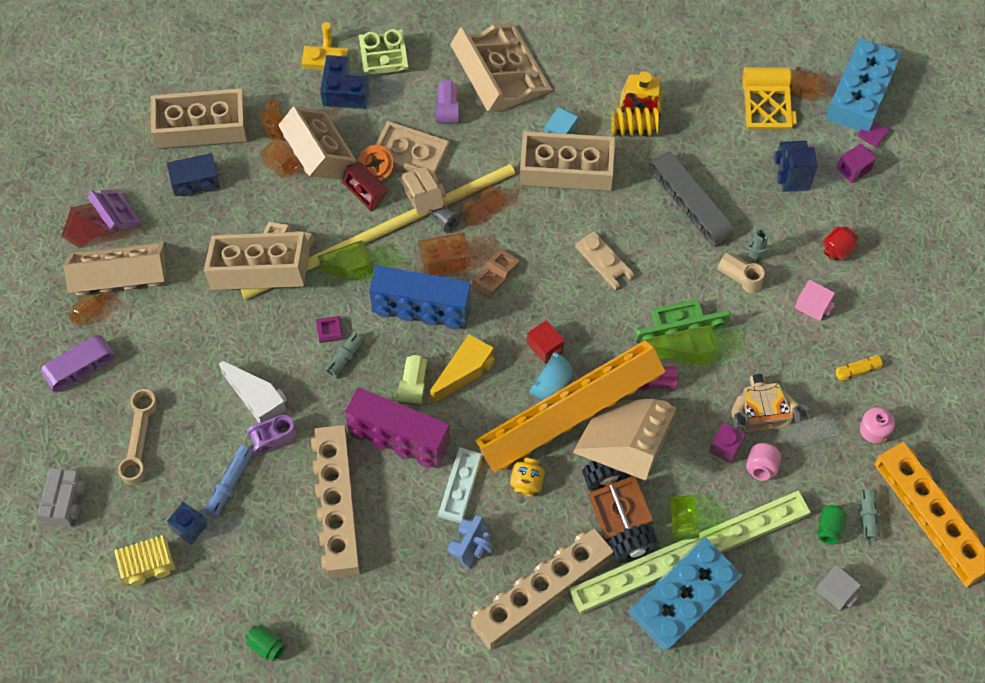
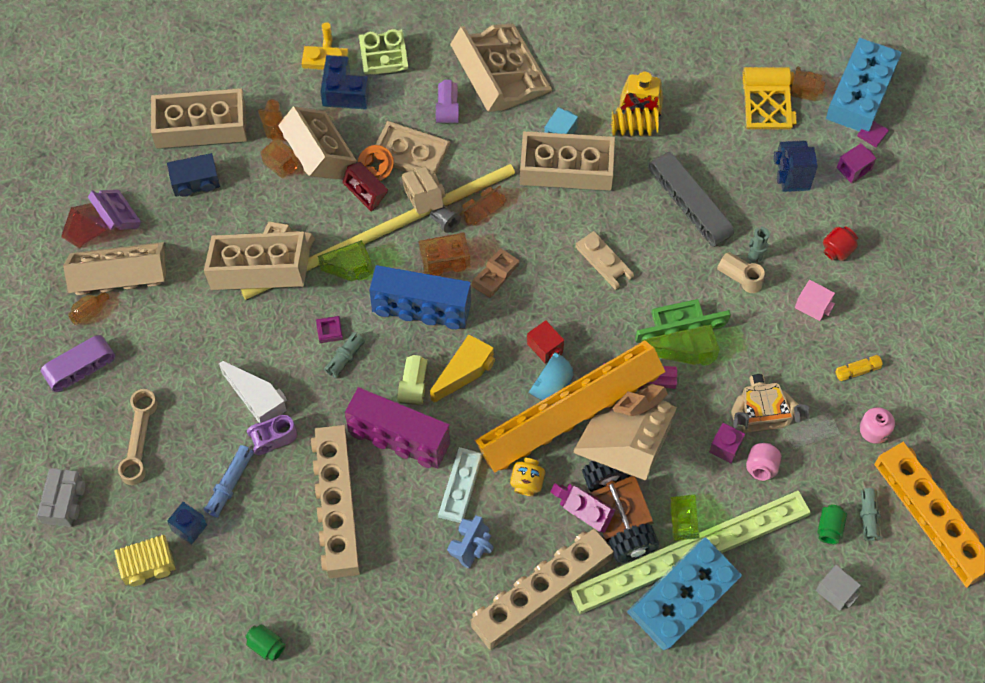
(584, 506): none -> hinge
(644, 400): none -> medium nougat slope

